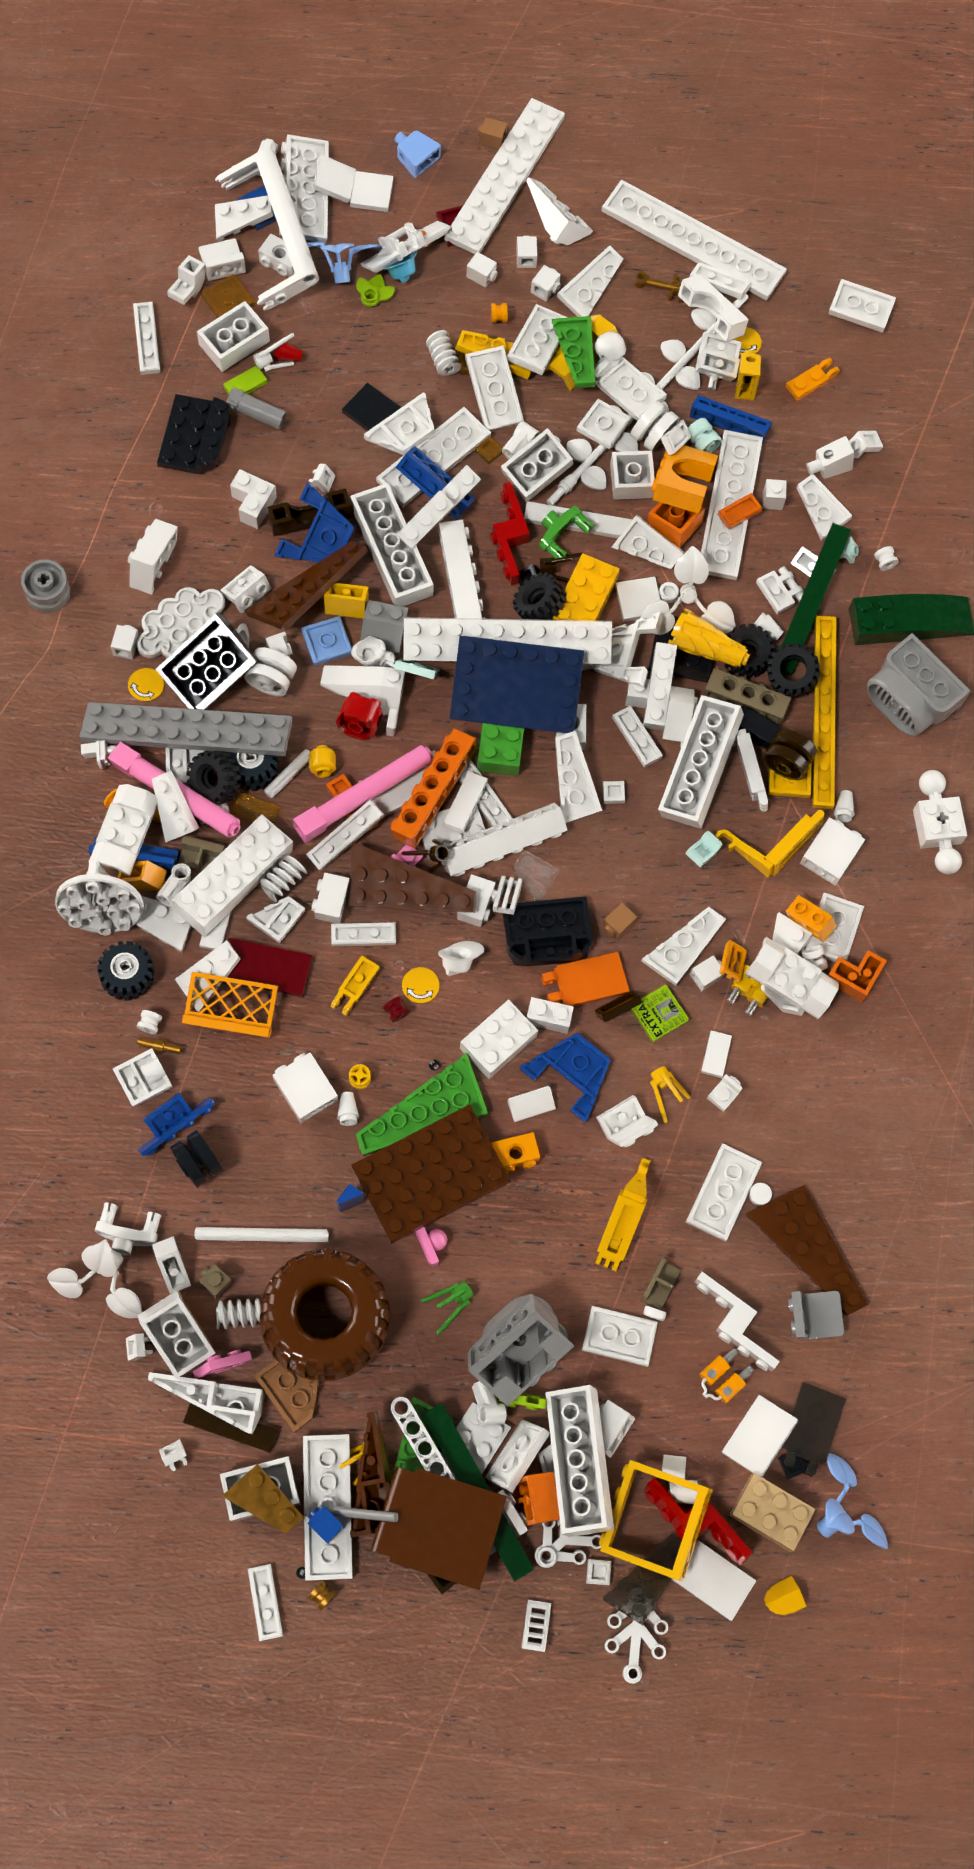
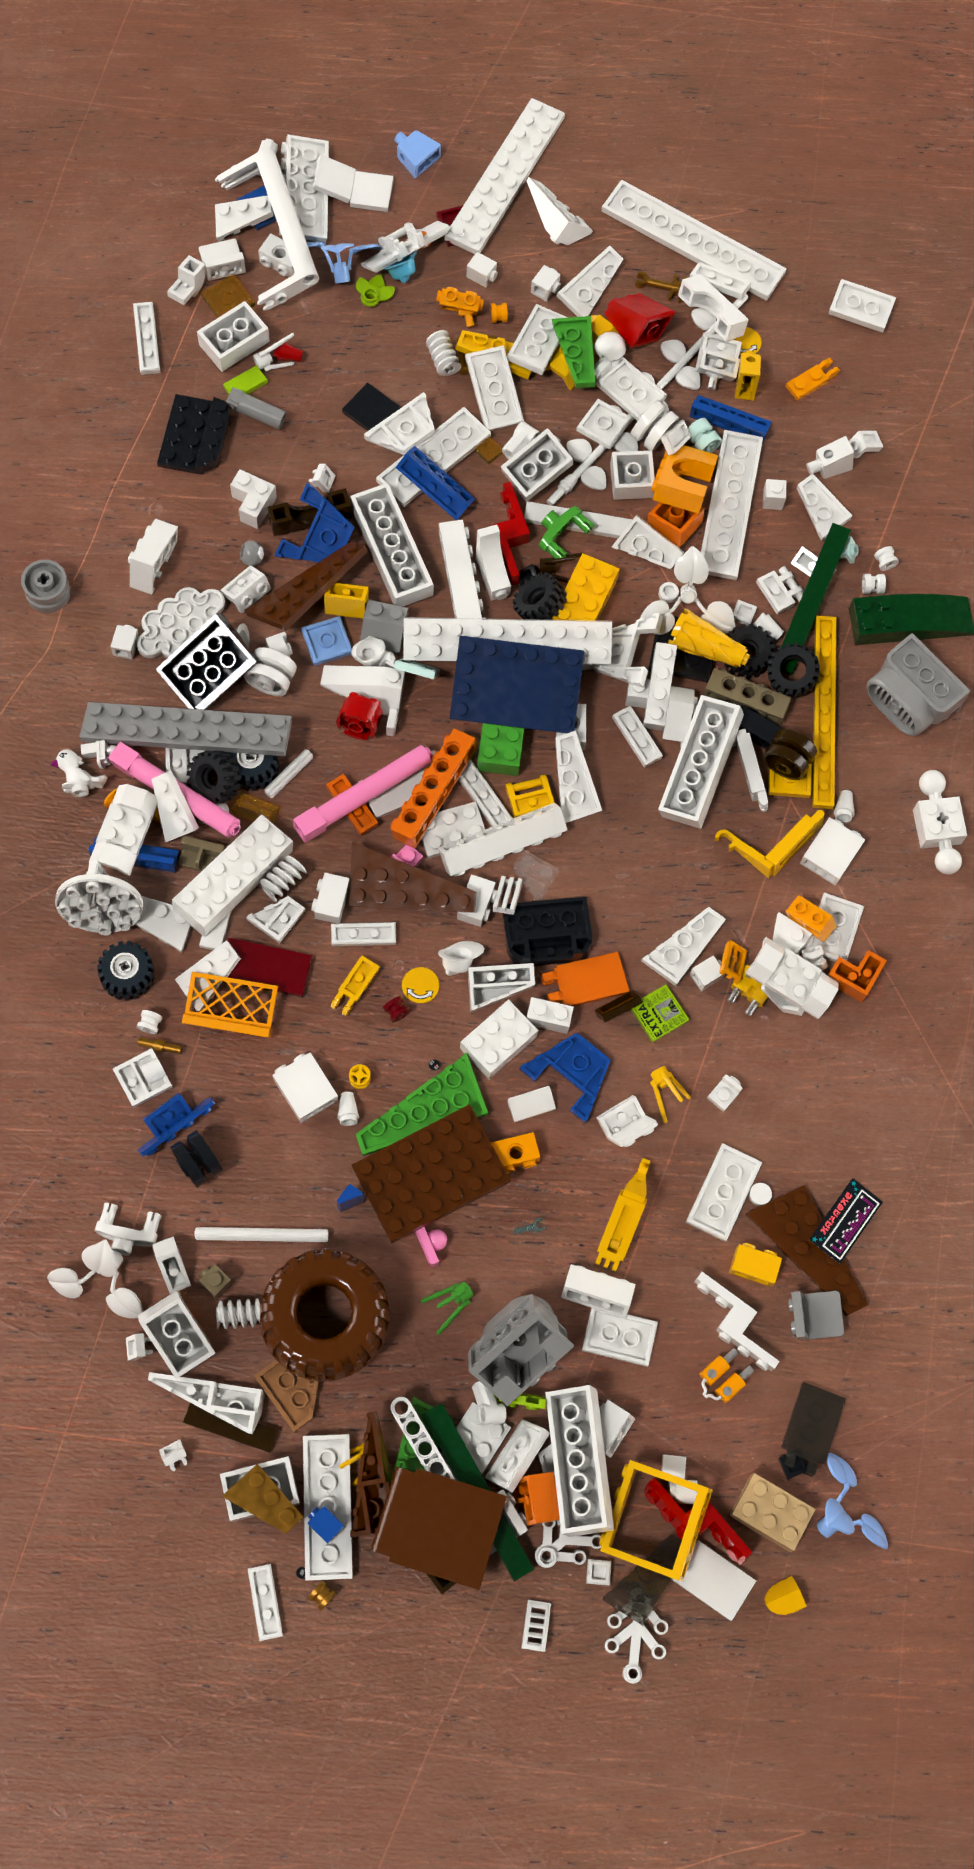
(77, 780): none -> white animal
(145, 684): yellow sticker -> none
(145, 876): light orange slope -> none
(174, 884): white piece -> none
(217, 1364): bright pink wing -> none
(251, 553): none -> light grey piece
(322, 761): yellow head -> none
(345, 834): white tile -> none
(365, 1514): light grey bar -> none
(437, 853): dark brown plant -> none
(439, 507): white bracket -> none
(464, 303): none -> light orange brick
(465, 802): white tile -> none
(491, 563): none -> white arch
(492, 133): medium nougat brick -> none
(498, 983): none -> white wedge
(526, 252): white brick -> none
(529, 801): none -> yellow plate
(532, 1227): none -> clear light blue hand
(598, 1290): none -> white brick
(613, 792): white tile -> none
(619, 921): medium nougat brick -> none
(636, 596): white tile -> none
(638, 318): none -> red slope
(654, 1313): white tile -> none
(660, 1285): dark tan panel -> none
(704, 849): light aqua bracket -> none
(716, 1054): white tile -> none
(740, 511): orange tile -> none
(744, 612): none -> white tile
(755, 1264): none -> yellow brick
(760, 1436): white tile -> none
(846, 1221): none -> black sticker
(873, 583): none -> white wheel

